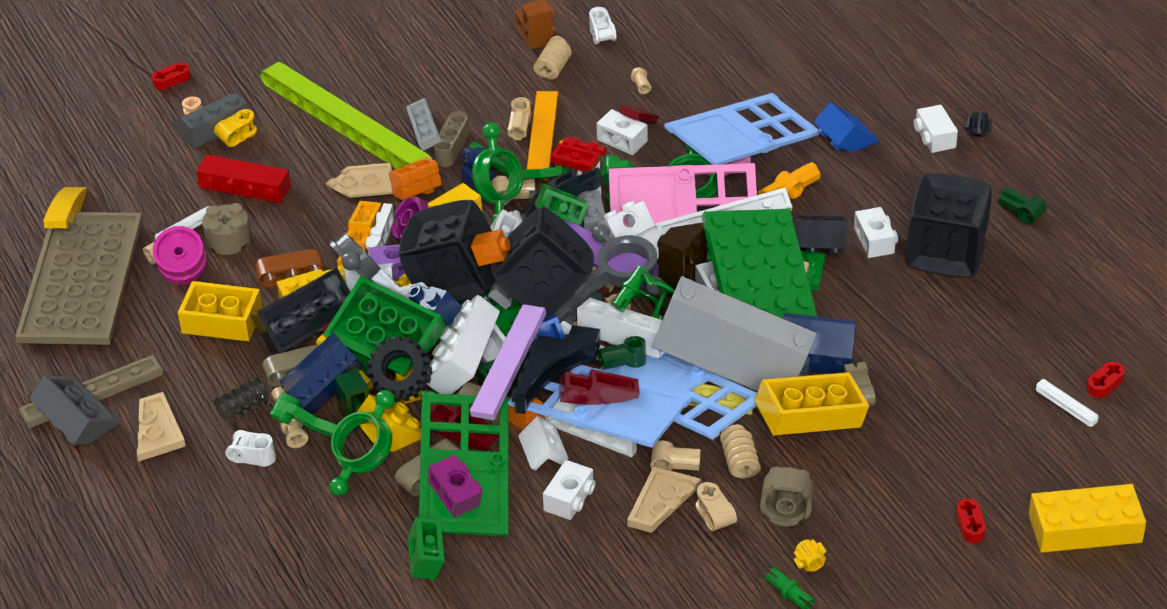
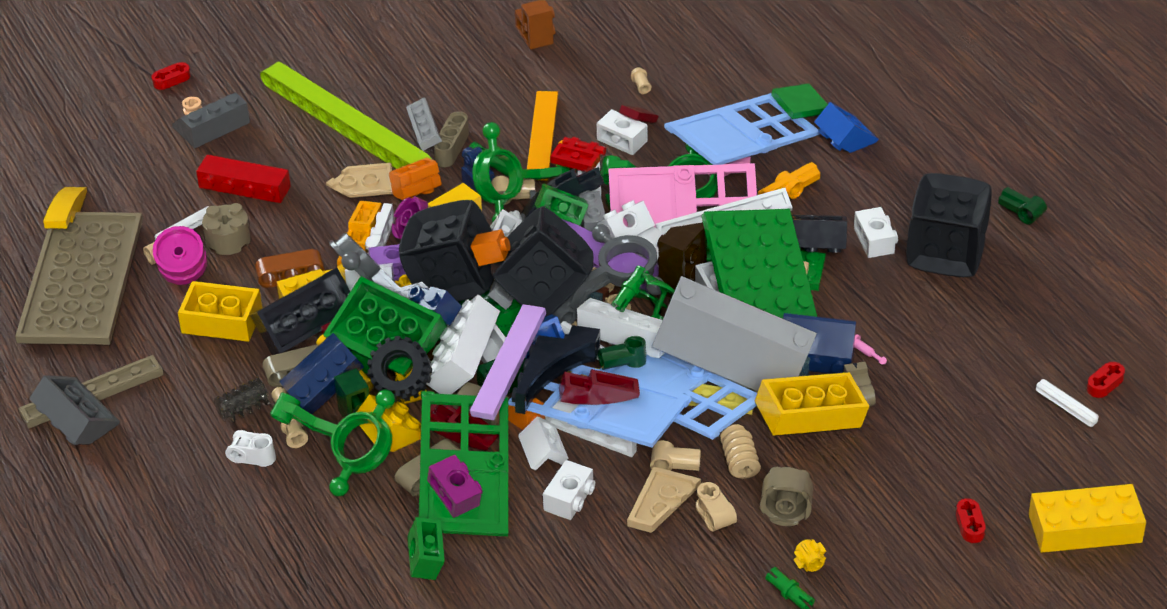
(157, 428): tan wing -> none
(234, 129): yellow piece -> none
(519, 118): tan piece -> none
(552, 58): tan piece -> none
(601, 25): white piece -> none
(799, 100): none -> green tile
(867, 350): none -> bright pink piece
(936, 128): white brick -> none
(978, 124): black gear -> none

